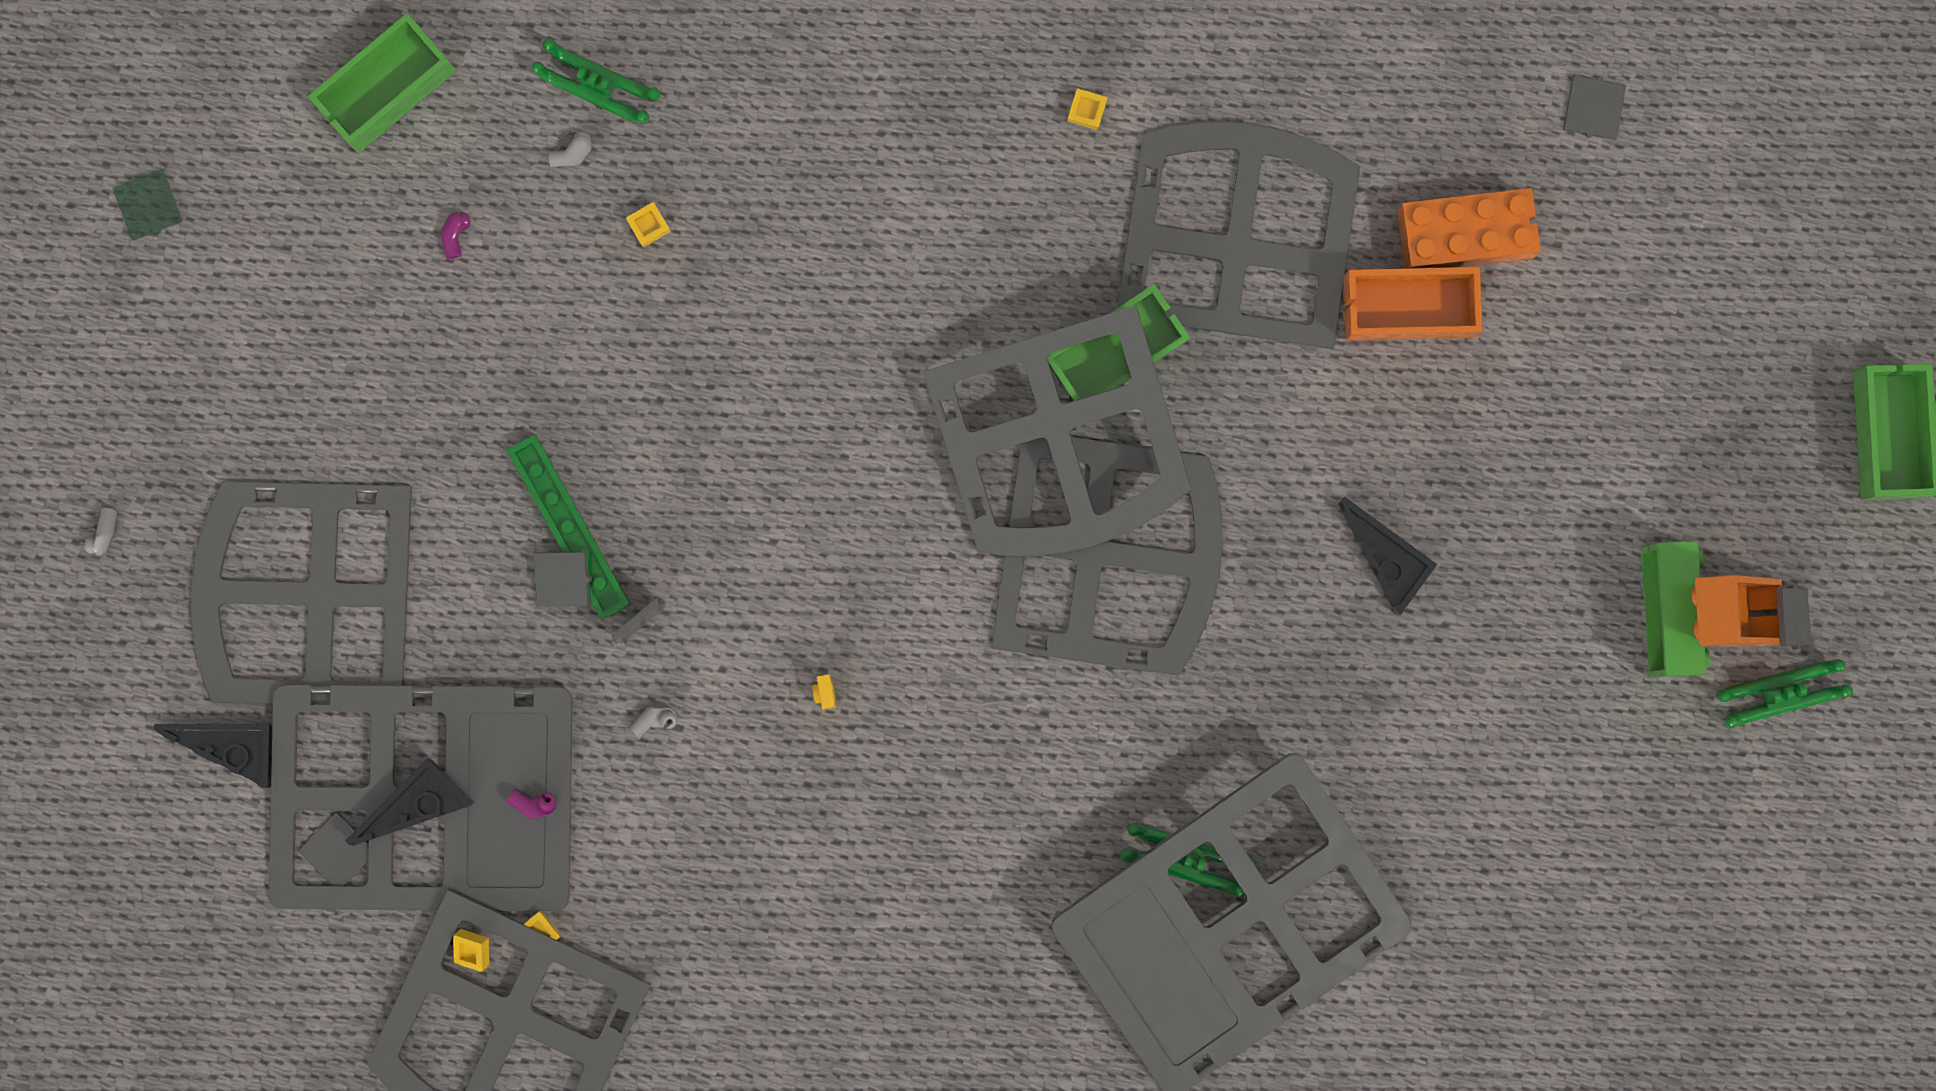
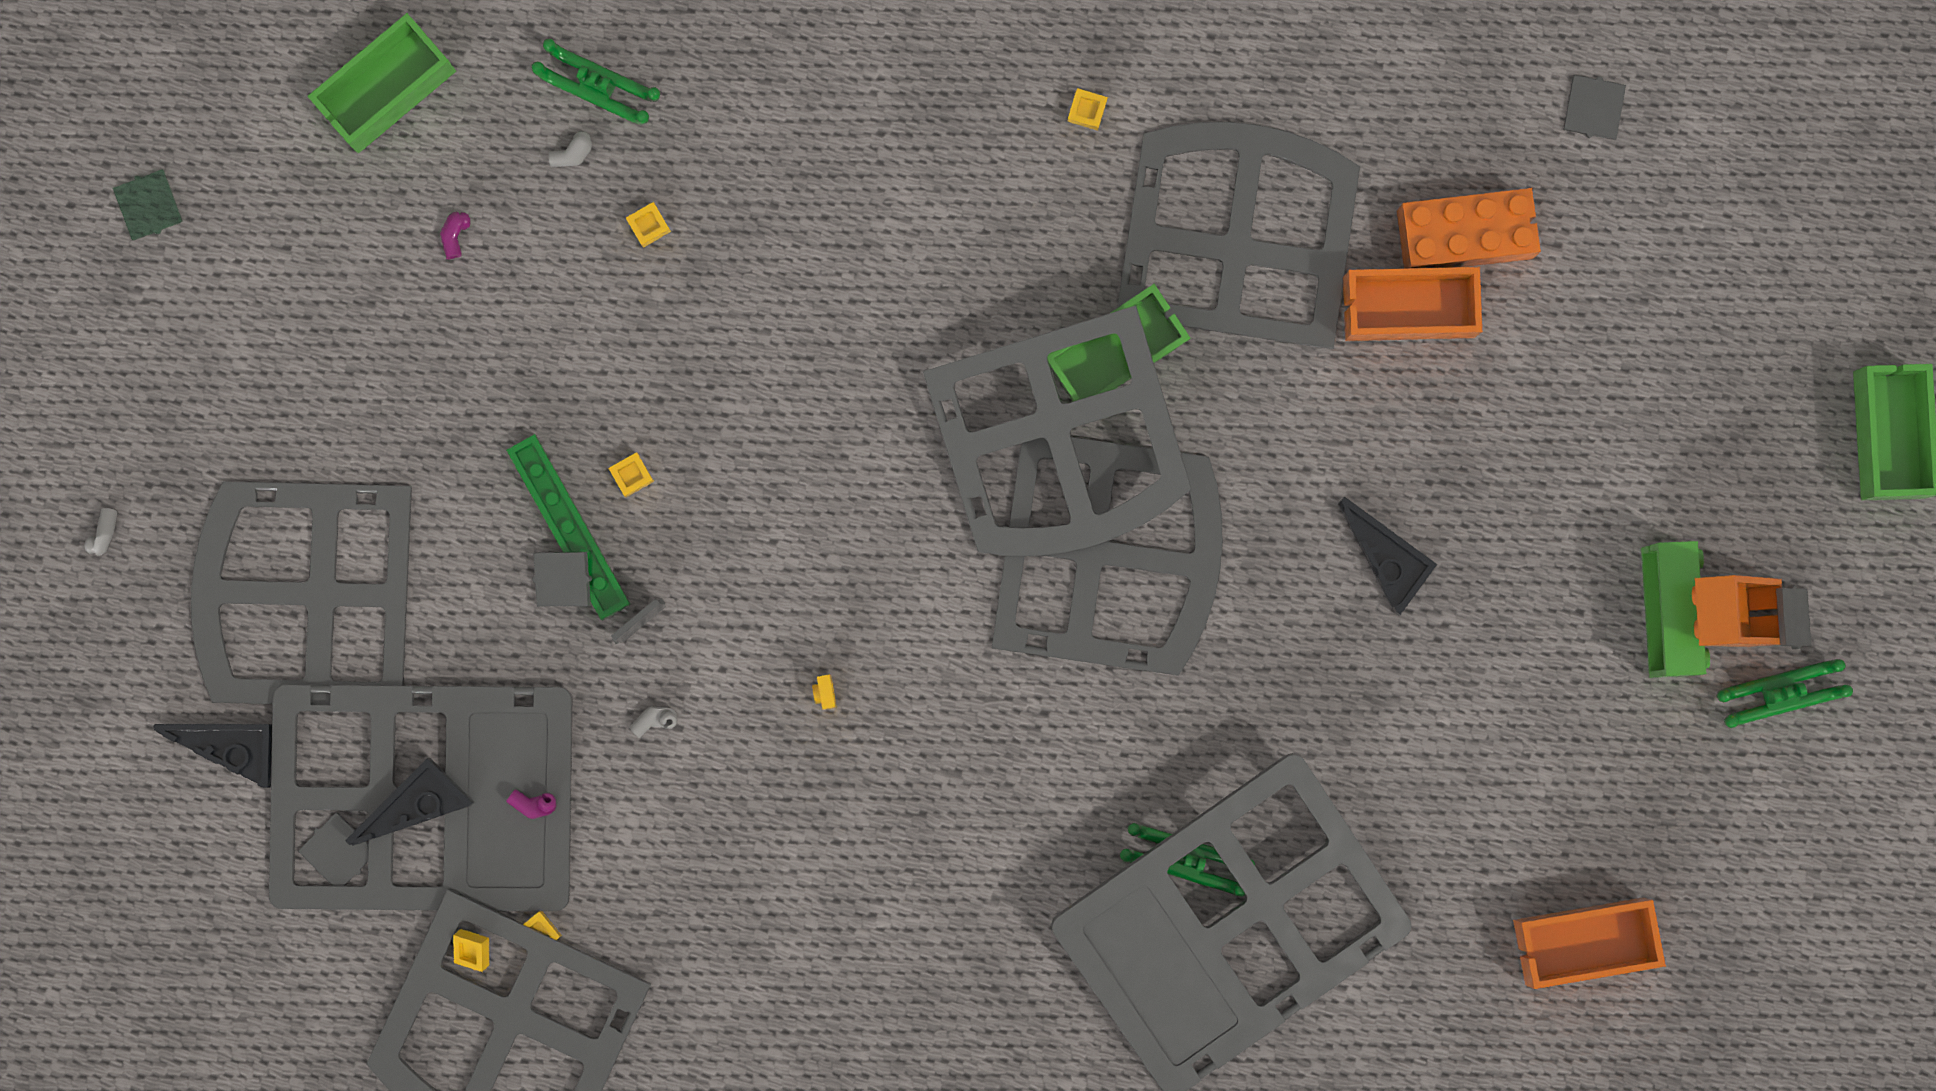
(631, 474): none -> yellow plate
(1589, 943): none -> orange piece

